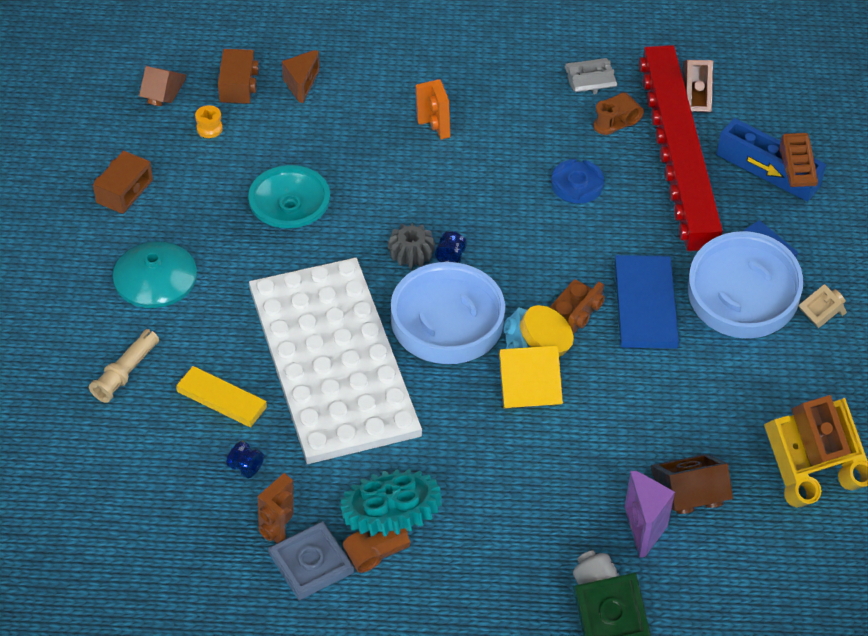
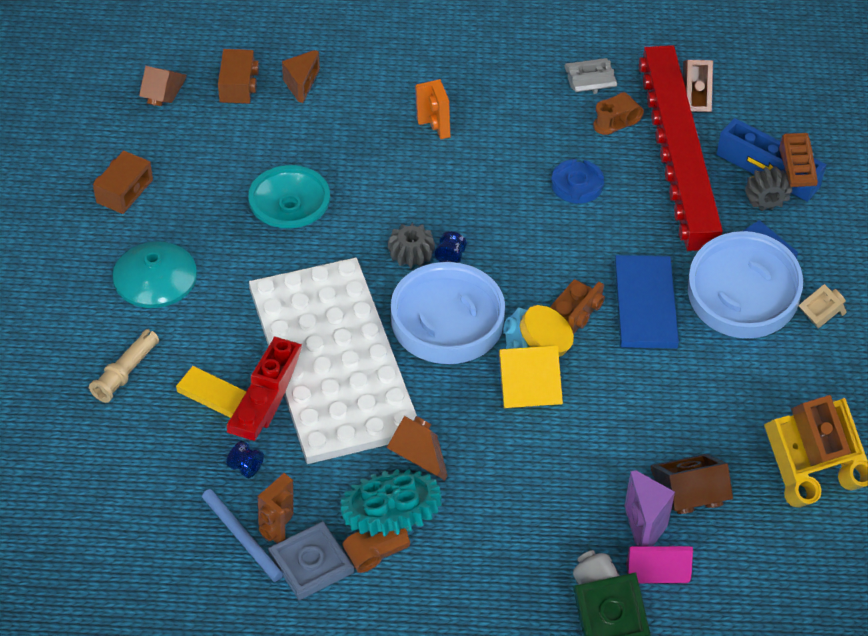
(208, 121): light orange wheel -> none
(242, 535): none -> medium blue bar
(266, 389): none -> red slope
(419, 445): none -> dark orange slope
(660, 563): none -> dark pink slope
(768, 188): none -> dark grey gear

